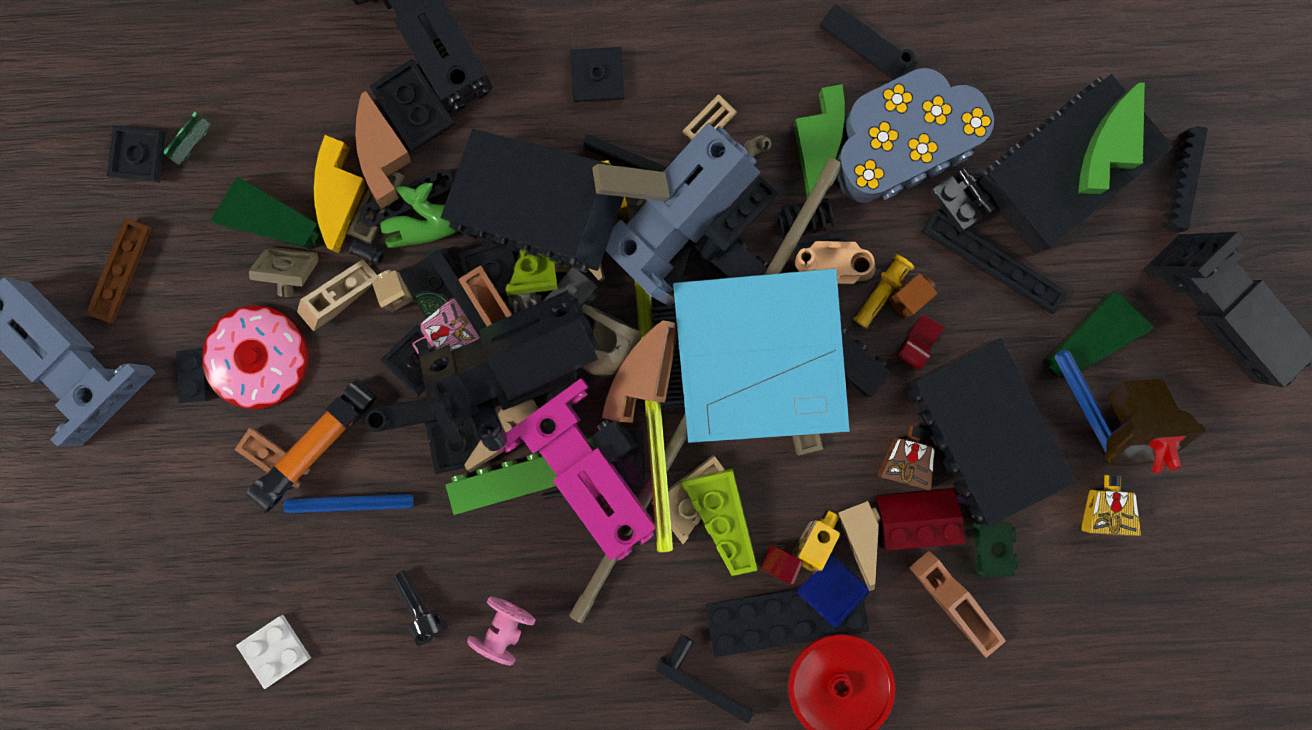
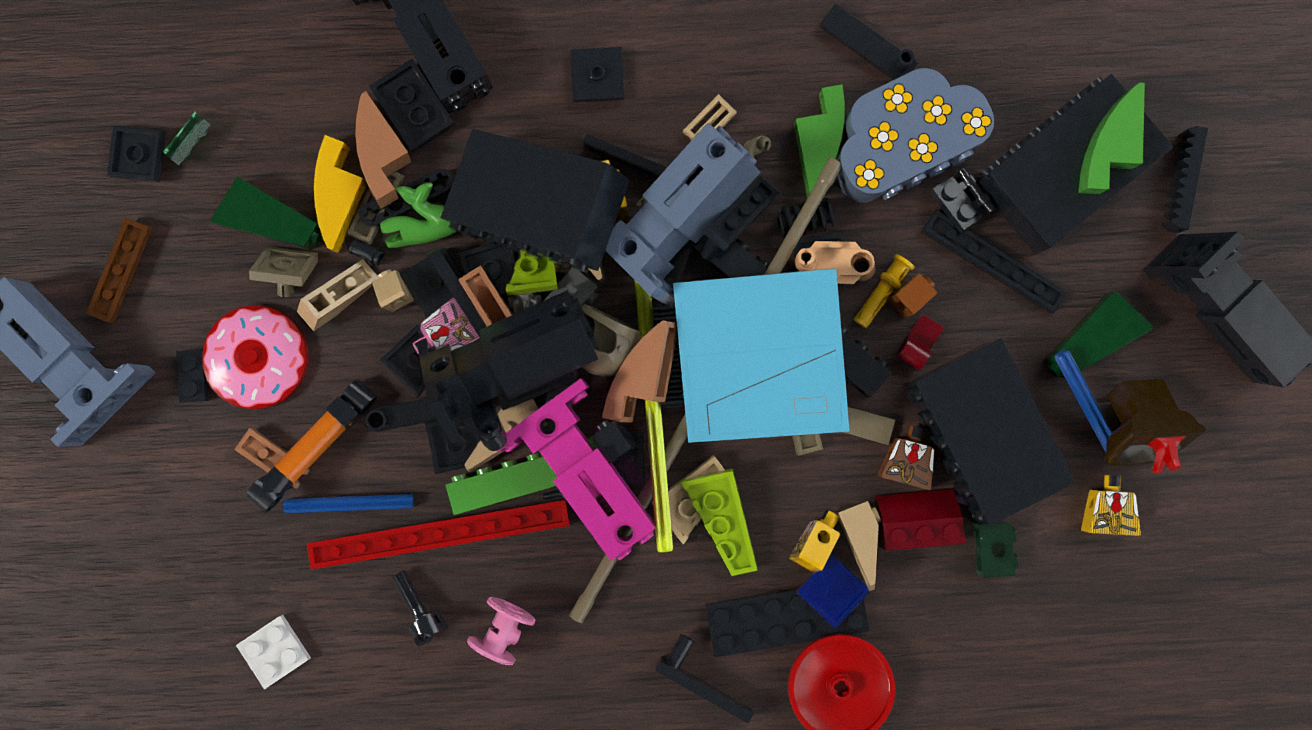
(430, 300): clear green tile -> none
(438, 534): none -> red plate
(630, 182): dark tan tile -> none
(782, 564): dark red panel -> none
(870, 426): none -> dark tan tile
(957, 604): nougat slope -> none

